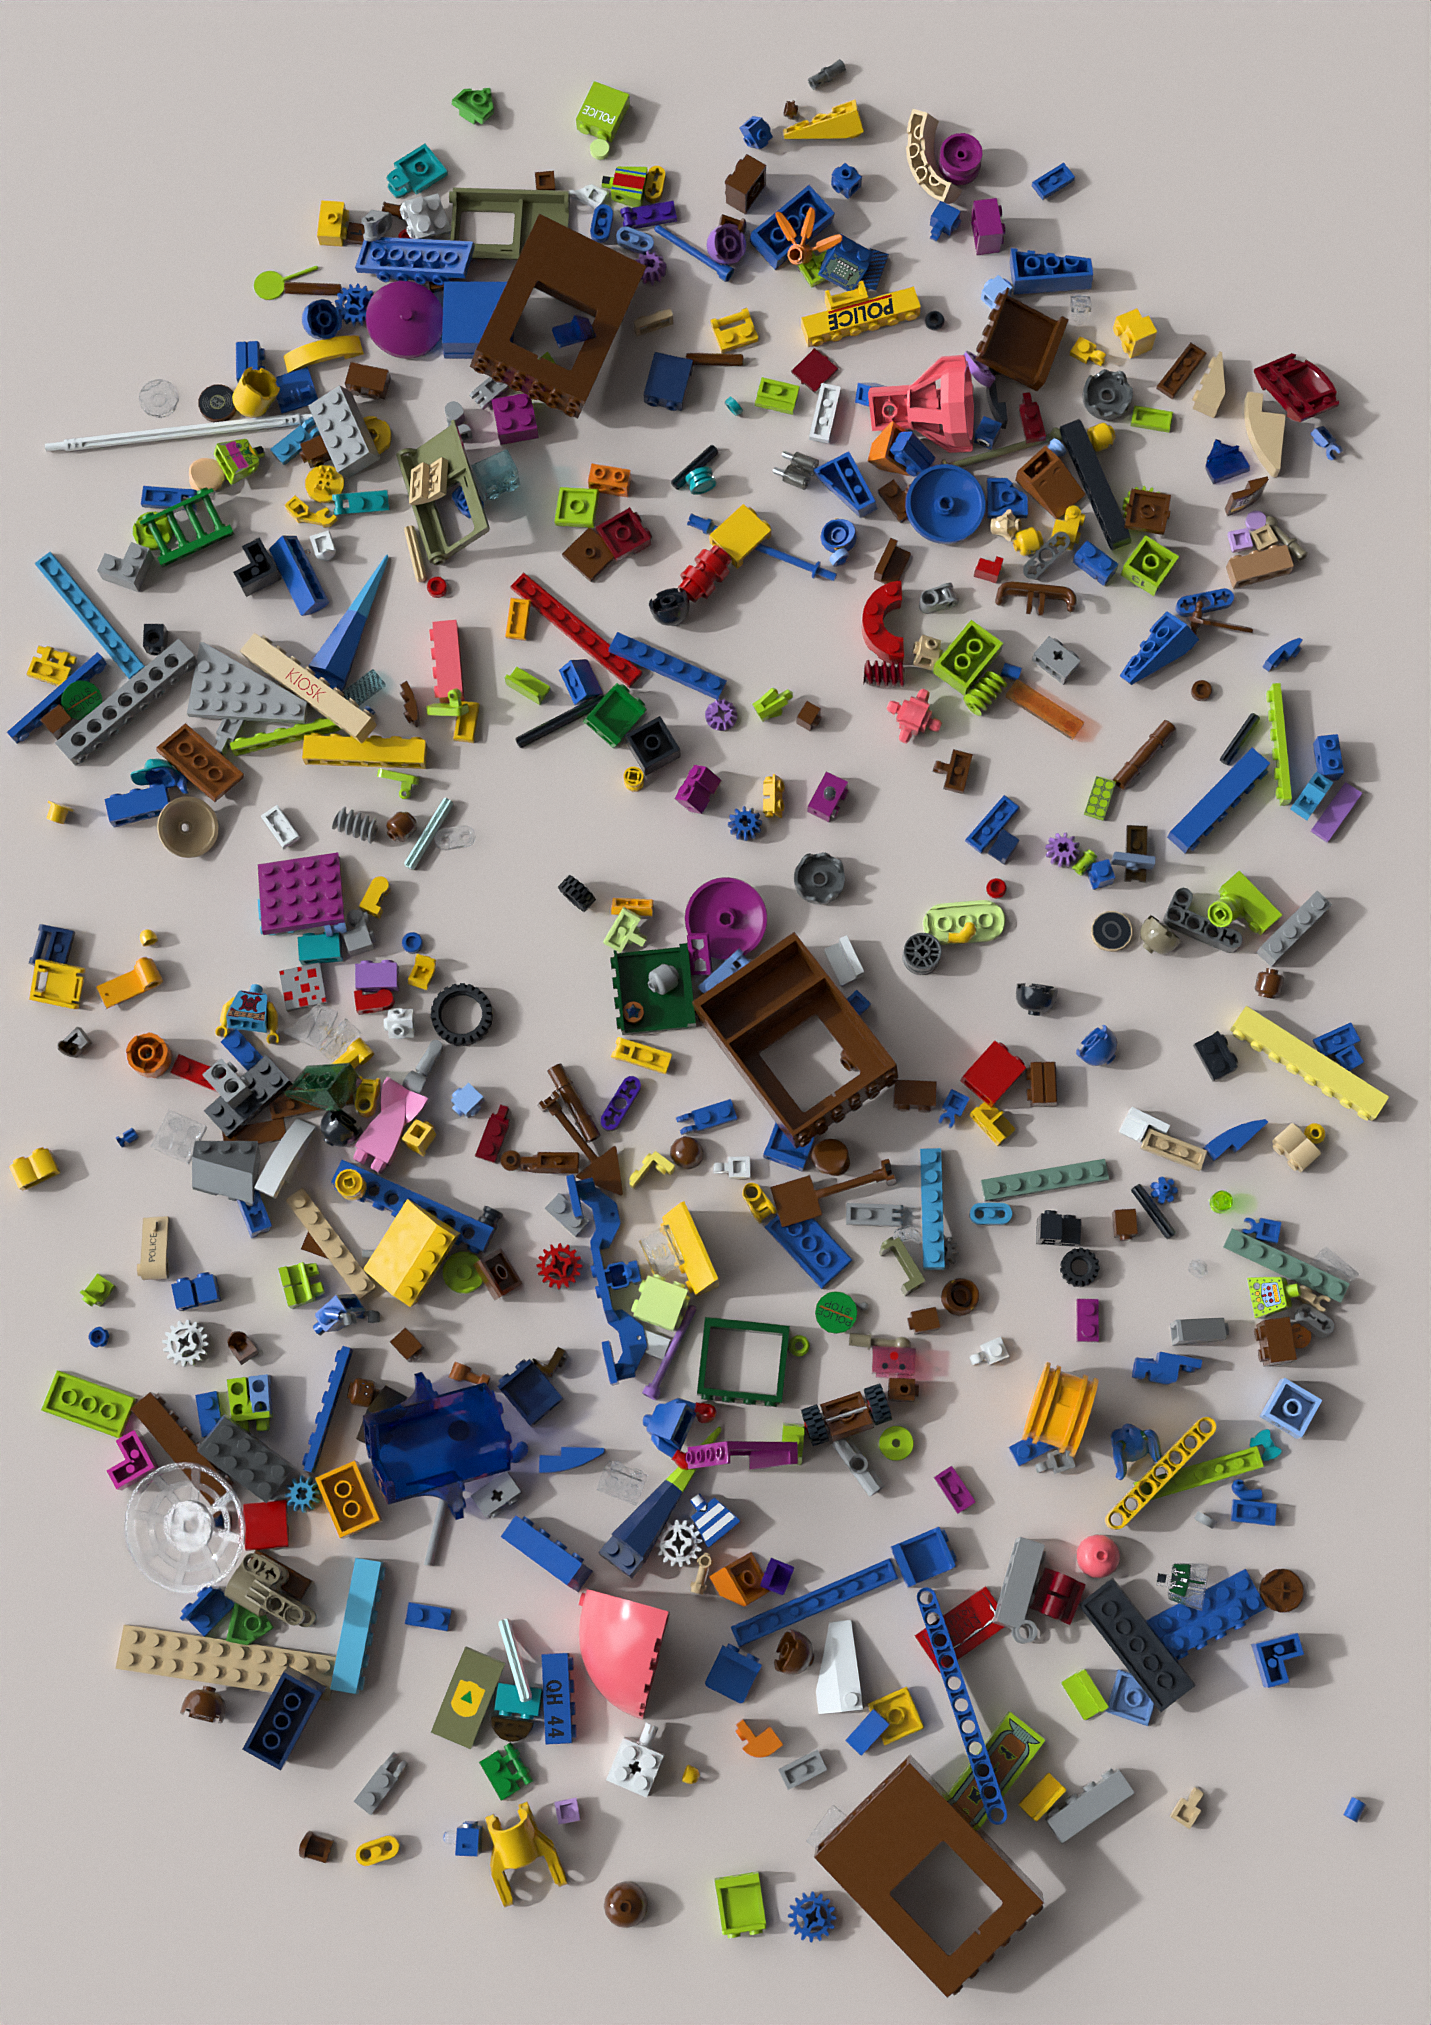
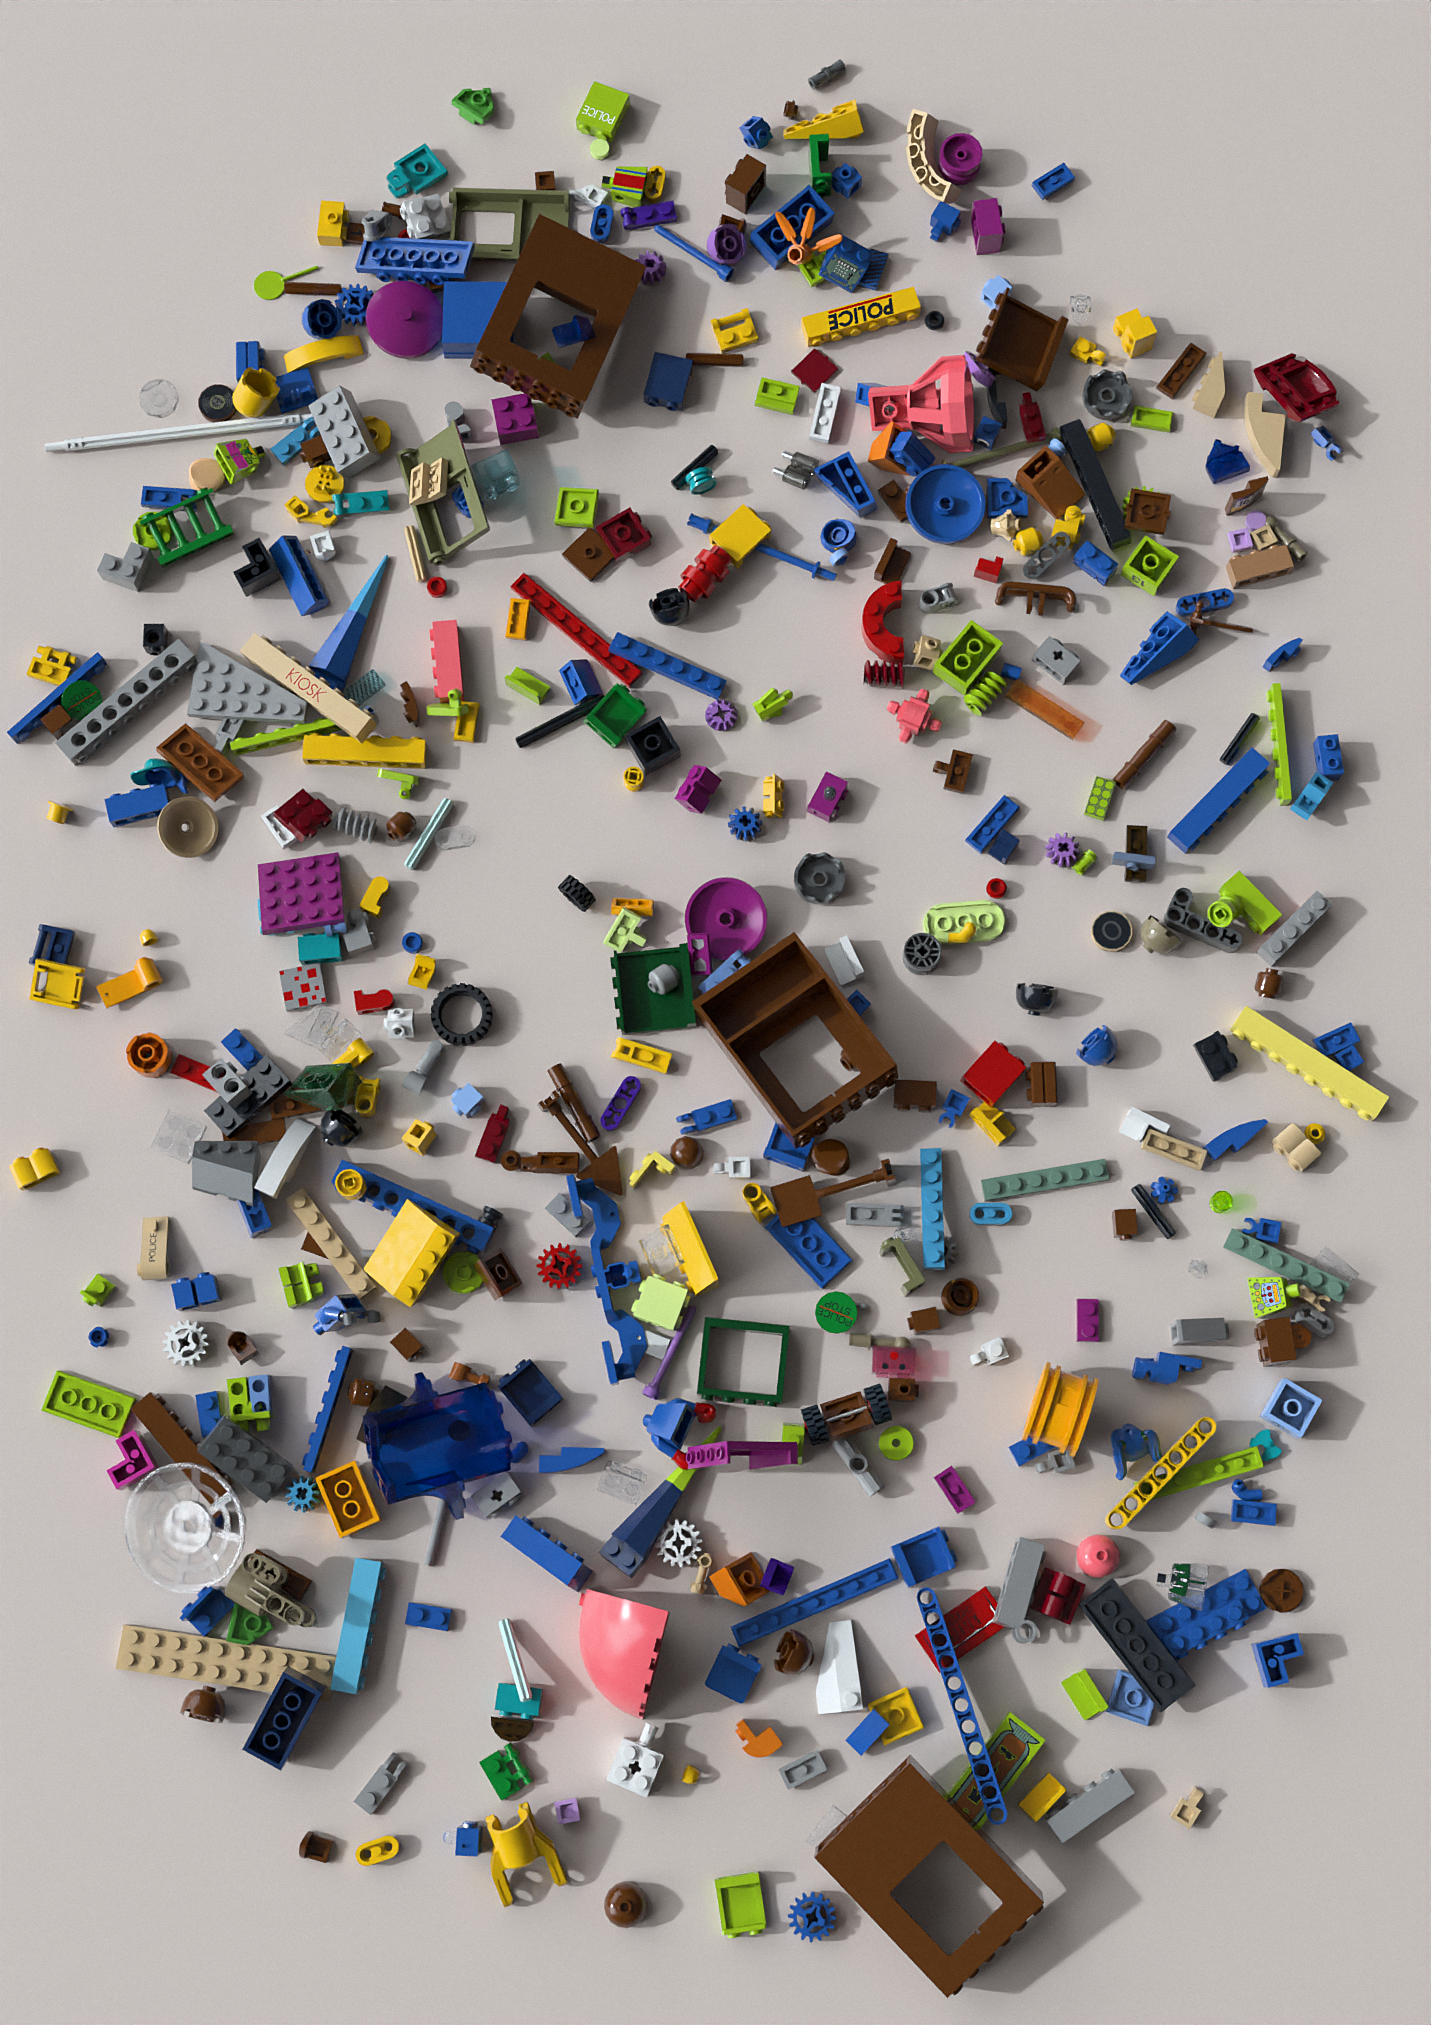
(74, 1043): dark brown plate -> none
(89, 615): dark azure tile -> none
(128, 1136): blue piece -> none
(249, 1012): torso -> none
(266, 1525): red slope -> none
(303, 815): none -> dark red plate
(367, 381): reddish brown brick -> none
(377, 976): medium lavender brick -> none
(385, 1131): bright pink hips -> none
(468, 1697): olive slope -> none
(488, 390): light grey hinge -> none
(557, 1360): dark brown plate -> none
(557, 1698): blue brick -> none
(610, 480): orange brick -> none
(633, 1012): dark orange tile -> none
(635, 241): medium blue plate -> none
(653, 322): tan piece -> none
(712, 1519): torso -> none
(733, 406): teal tile -> none
(806, 1345): lime plate -> none
(809, 716): reddish brown plate -> none
(819, 152): none -> green panel
(846, 297): yellow panel -> none
(1048, 272): blue wedge -> none
(1058, 1231): black brick -> none
(1070, 1276): black tyre -> none
(1101, 874): blue brick -> none
(1201, 690): reddish brown tile -> none
(1336, 812): medium lavender tile -> none
(1354, 1809): blue hinge -> none

